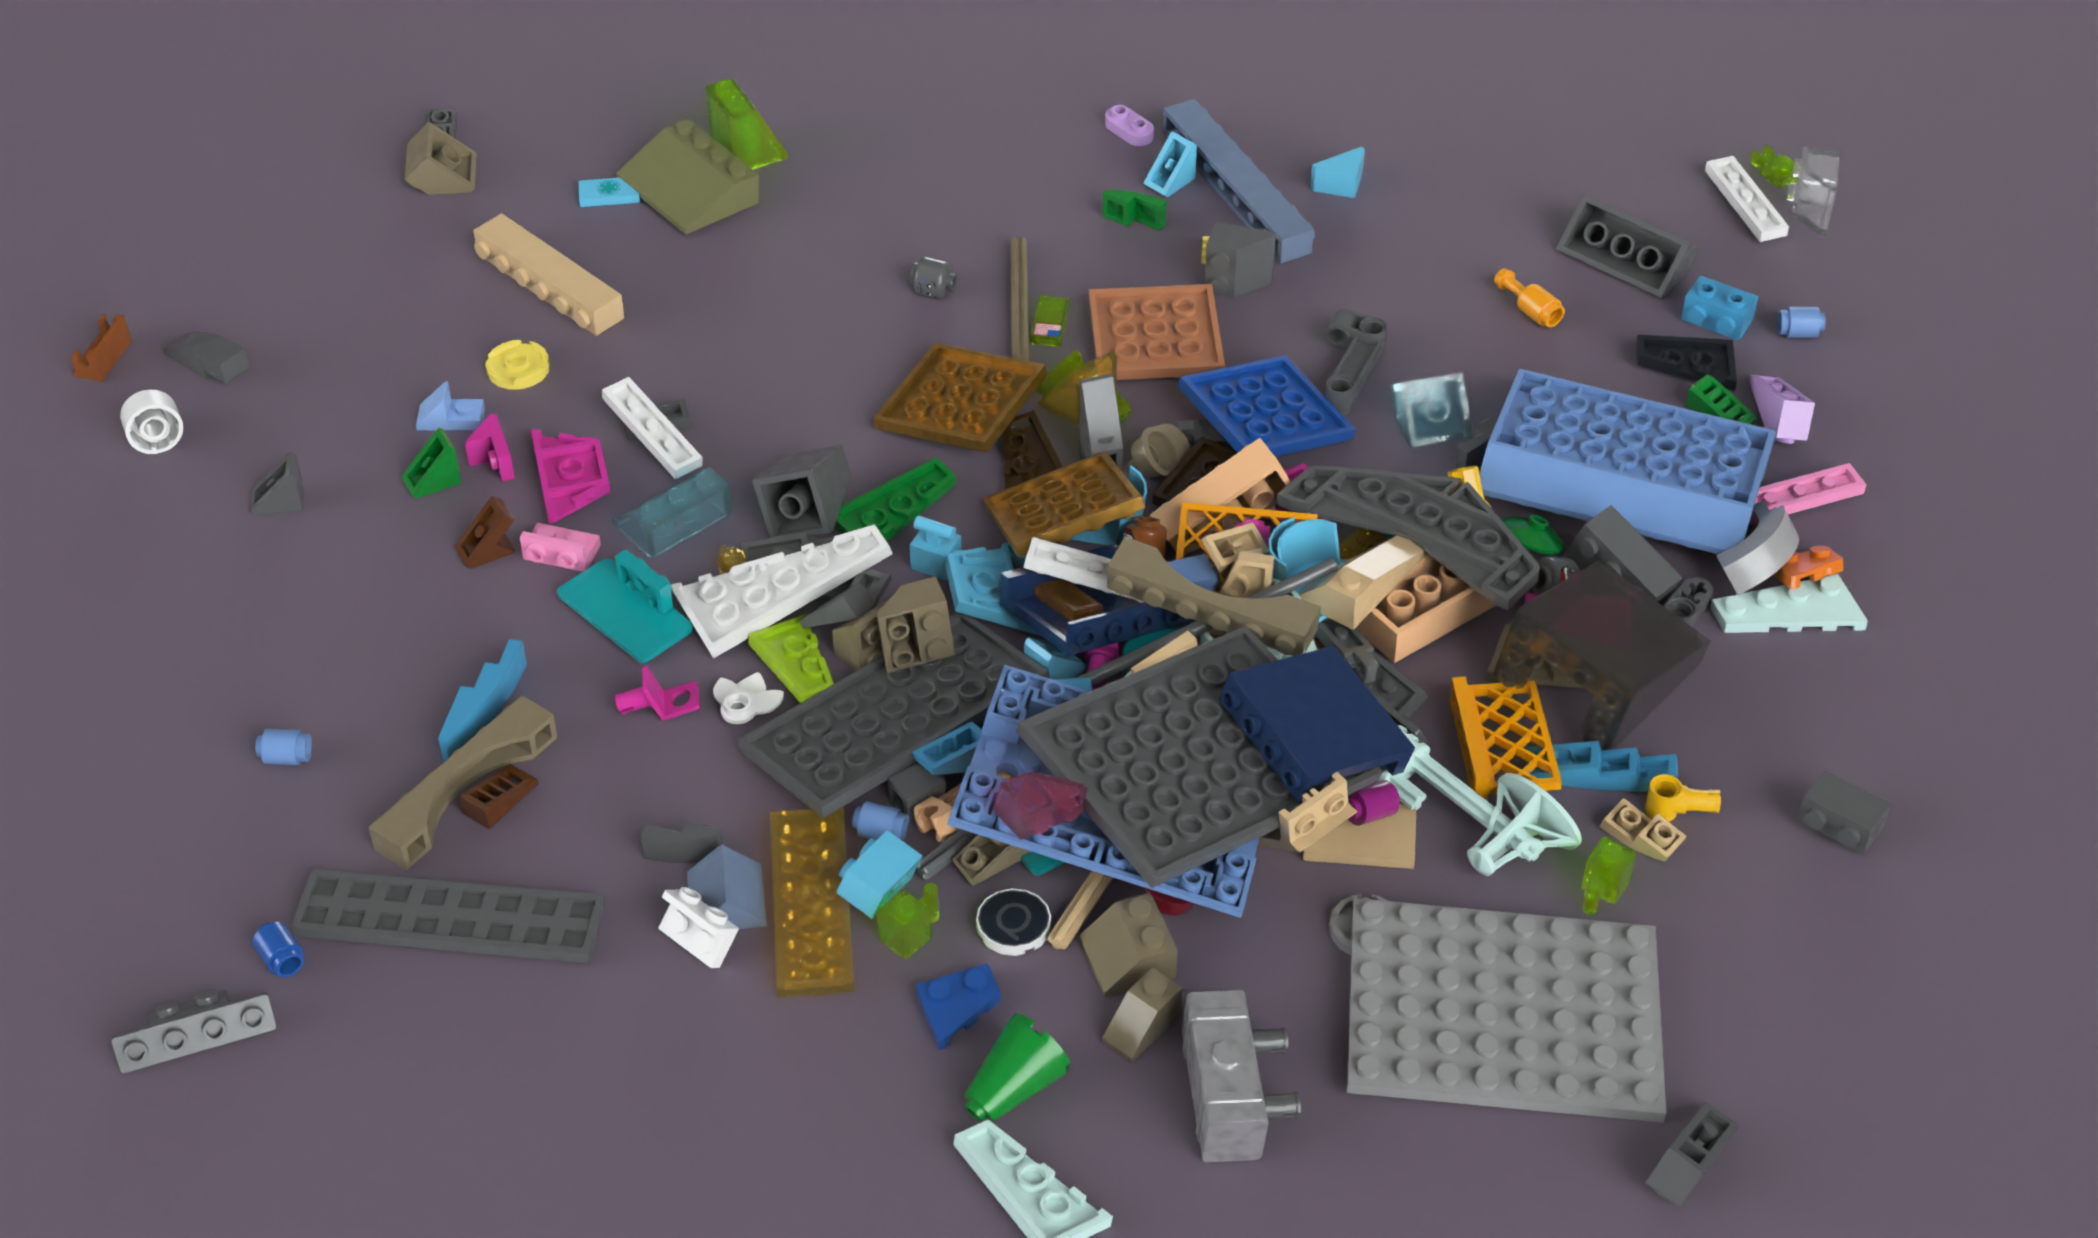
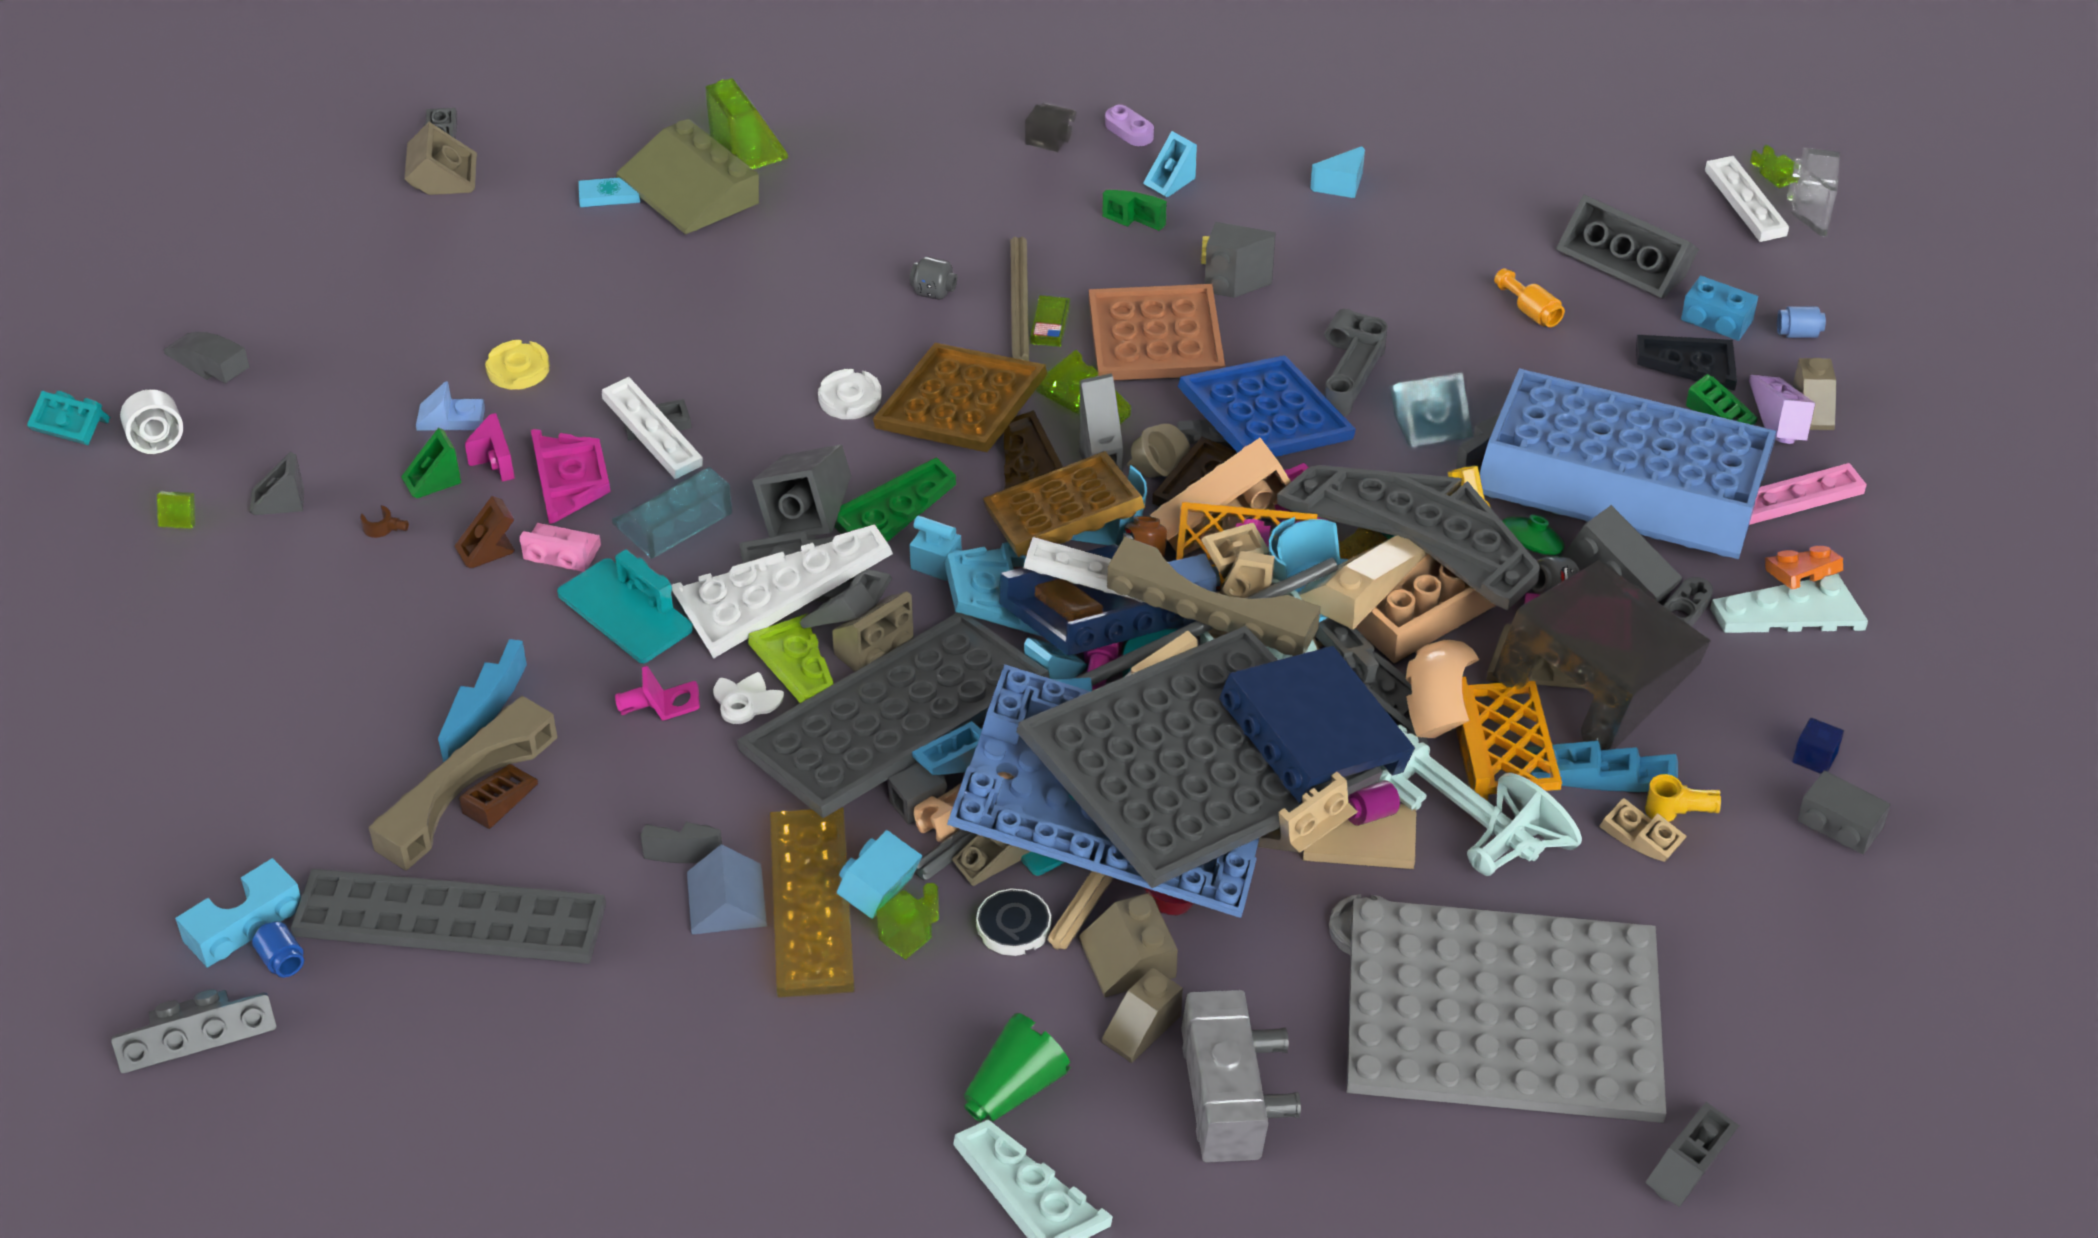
(66, 417): none -> teal bracket
(103, 351): dark orange hinge -> none
(176, 509): none -> clear neon green tile
(218, 932): none -> medium azure arch
(283, 747): medium blue brick -> none
(385, 526): none -> reddish brown piece
(549, 274): tan brick -> none
(697, 926): white bracket -> none
(729, 557): clear yellow plate -> none
(849, 394): none -> white tile
(875, 818): medium blue brick -> none
(915, 626): dark tan slope -> none
(957, 1001): blue wing -> none
(1038, 802): clear pink slope -> none
(1049, 126): none -> clear smoke brick
(1065, 396): clear yellow slope -> none
(1240, 181): sand blue brick -> none
(1437, 687): none -> light nougat brick
(1607, 873): clear neon green brick -> none
(1762, 551): light grey arch -> none
(1817, 381): none -> slope
(1818, 746): none -> clear blue piece

